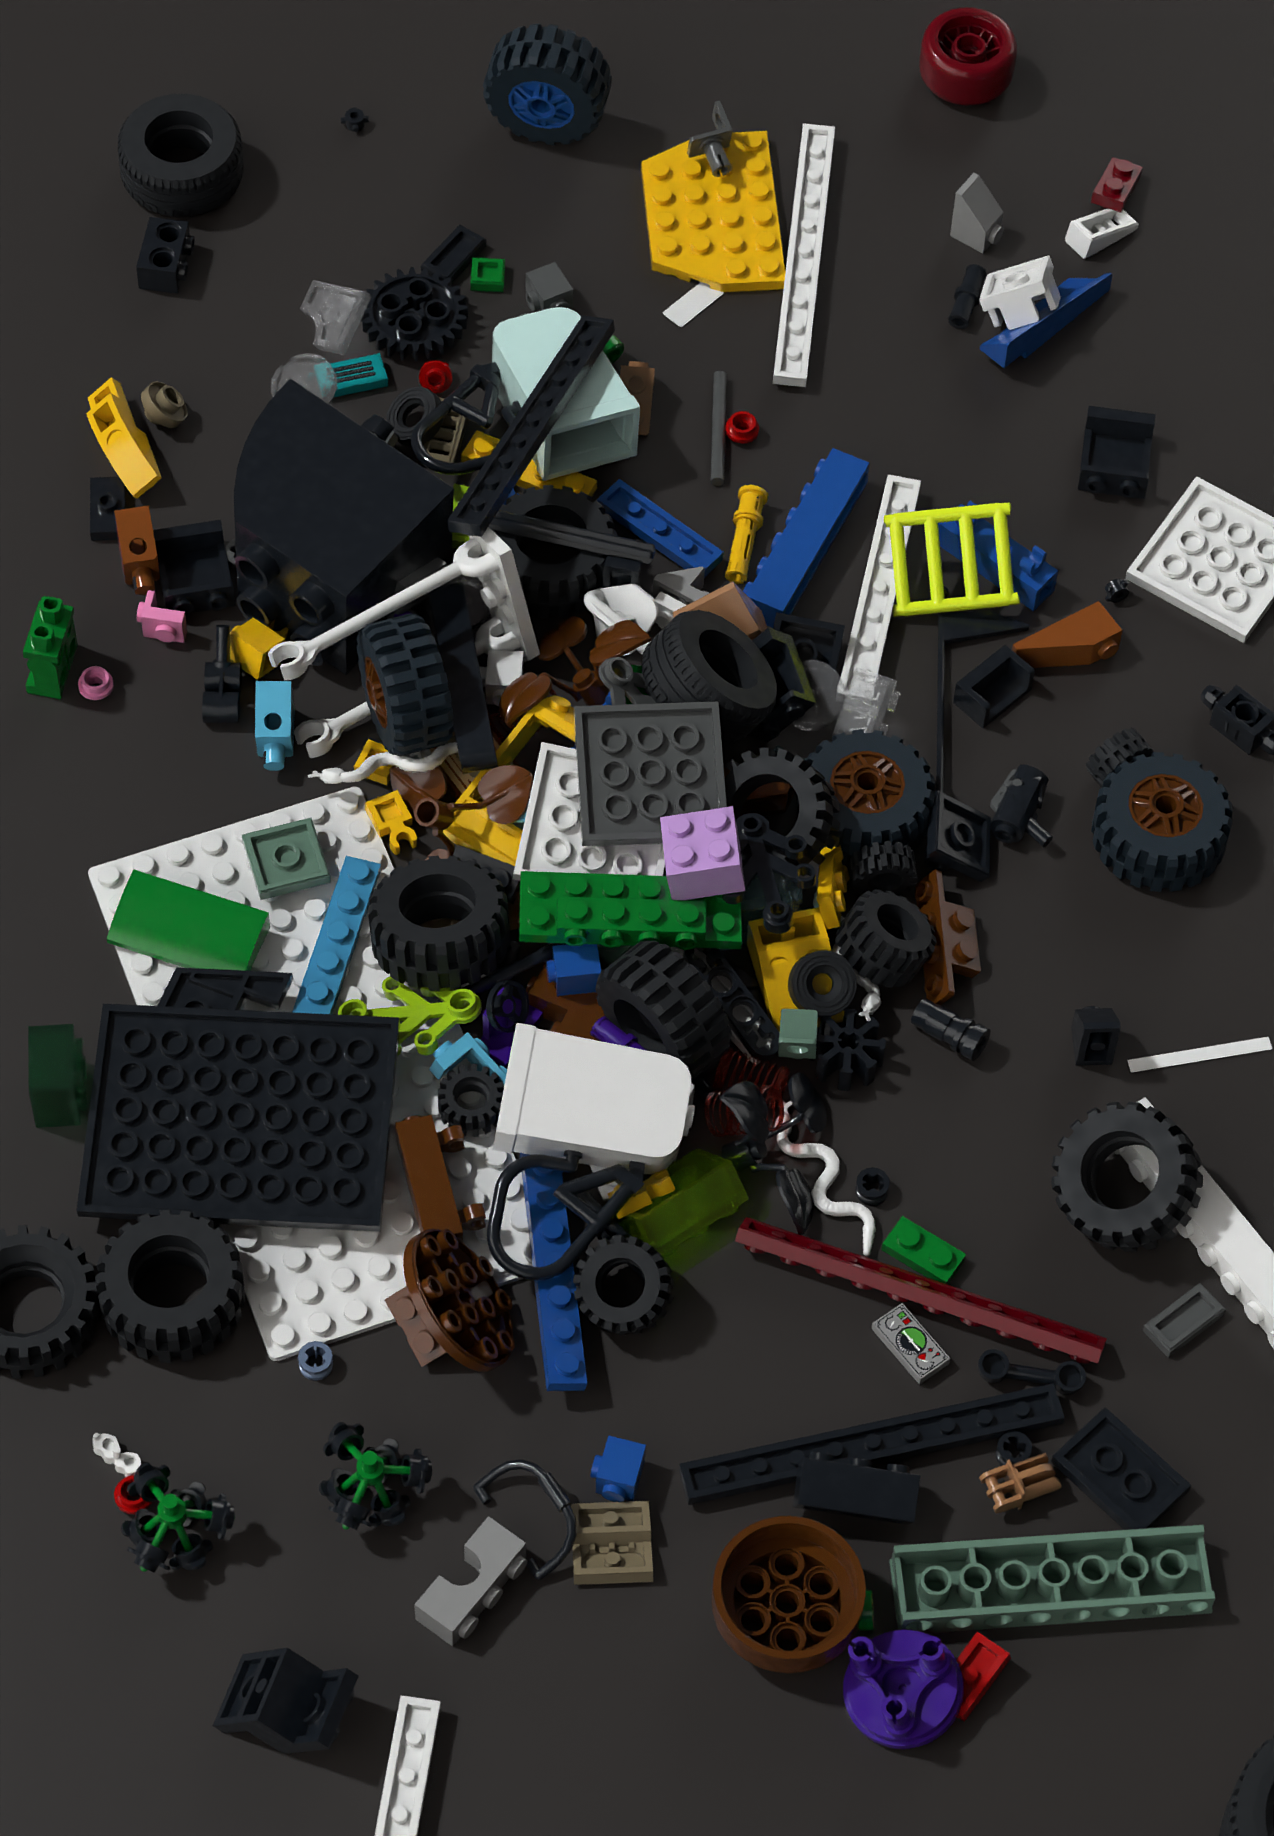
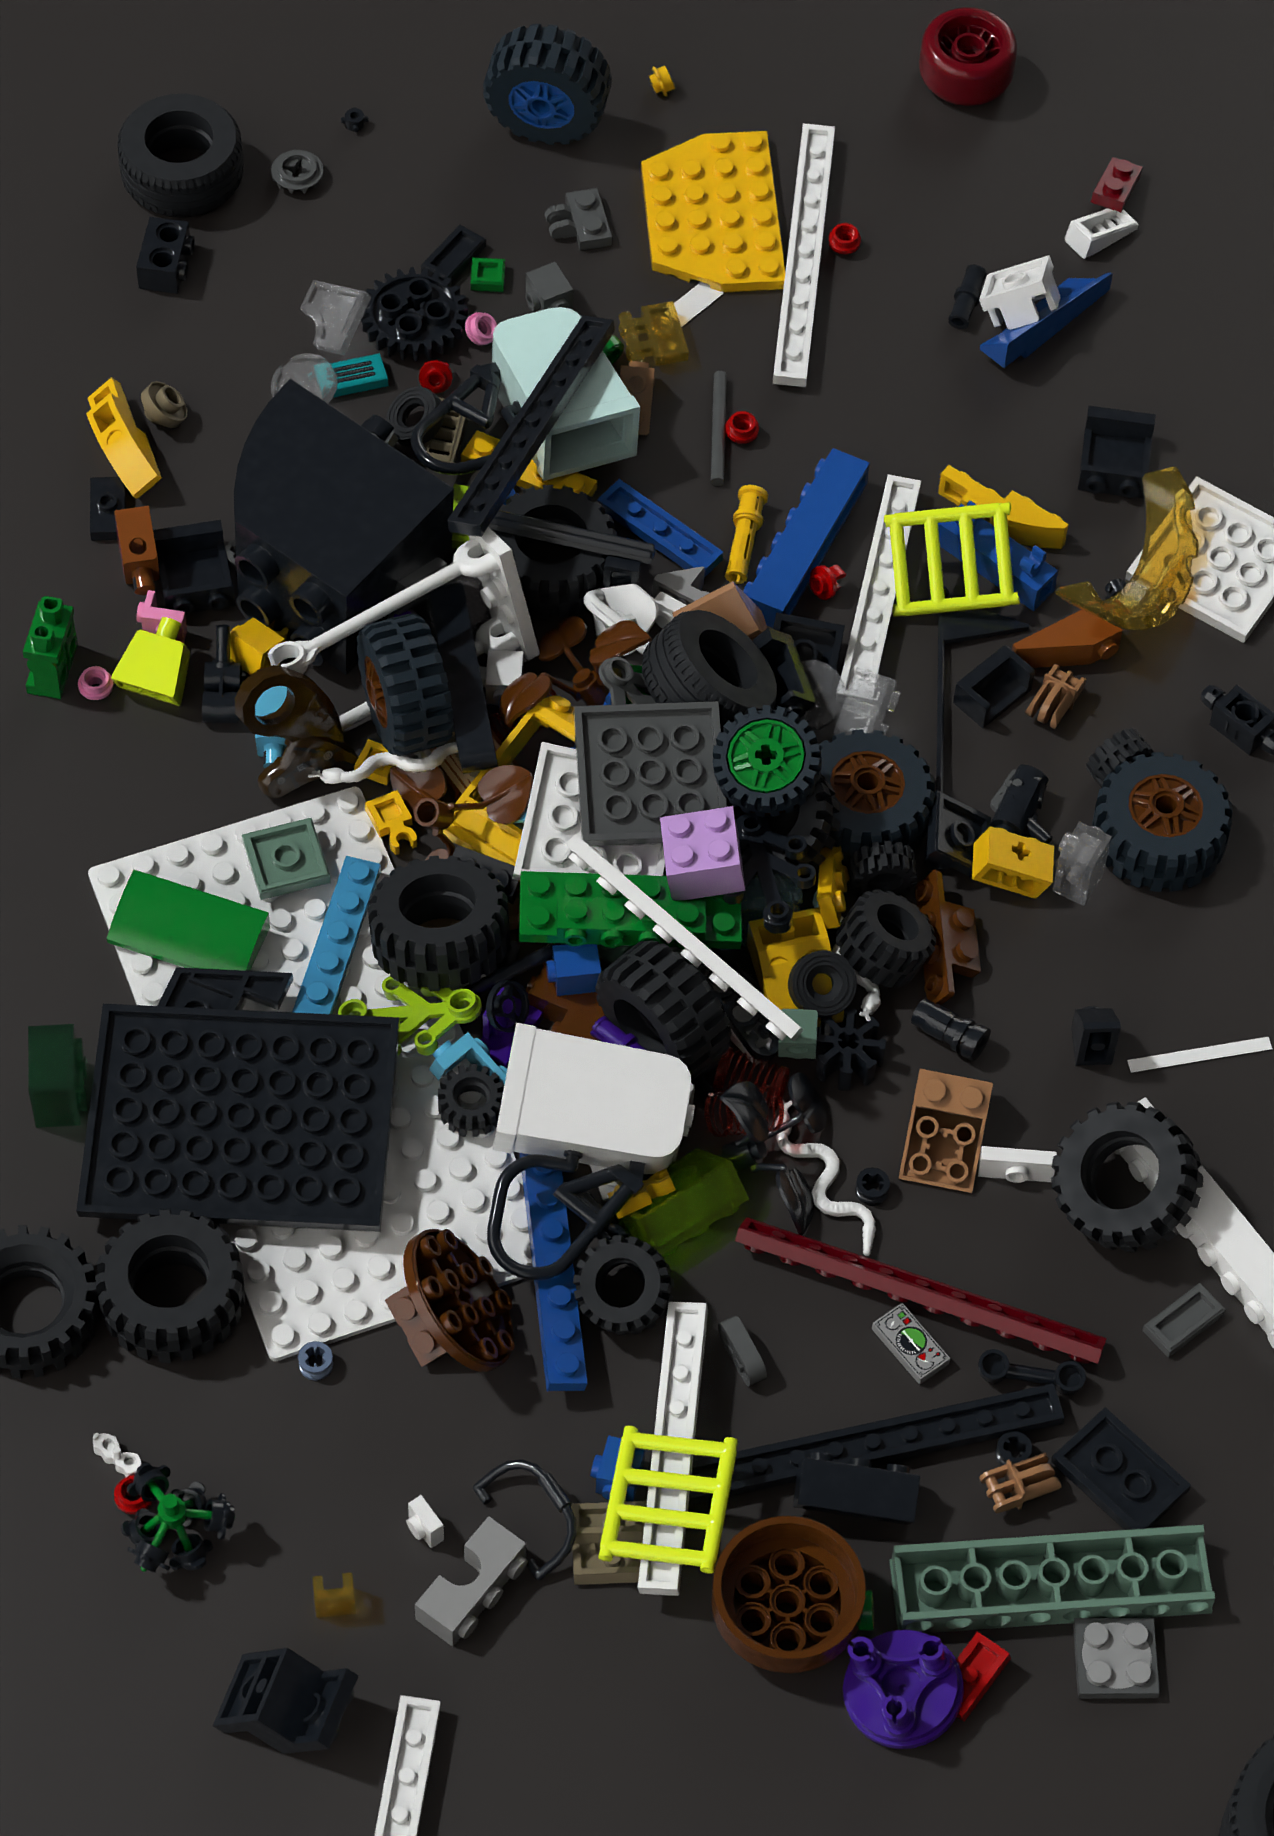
(155, 664): none -> neon yellow torso
(289, 162): none -> dark grey gear
(304, 720): none -> dark brown animal
(334, 1601): none -> clear yellow piece
(372, 1470): black plant -> none
(424, 1522): none -> white plate
(427, 1175): reddish brown brick -> none
(485, 323): none -> bright pink plate
(580, 217): none -> dark grey hinge
(661, 80): none -> yellow plate
(663, 331): none -> clear yellow plate
(677, 1418): none -> white plate
(694, 949): none -> white plate
(711, 1522): none -> neon yellow bar
(714, 142): dark grey bracket -> none
(741, 755): none -> wheel
(742, 1350): none -> dark grey beam
(824, 579): none -> red plate
(844, 238): none -> red plate
(923, 1251): green plate -> none
(945, 1130): none -> medium nougat slope
(976, 215): light grey slope -> none
(1013, 862): none -> yellow brick
(1016, 1164): none -> white plate
(1027, 521): none -> yellow slope
(1059, 693): none -> medium nougat arm
(1081, 862): none -> clear brick
(1115, 1658): none -> light grey piece
(1165, 563): none -> clear yellow windscreen

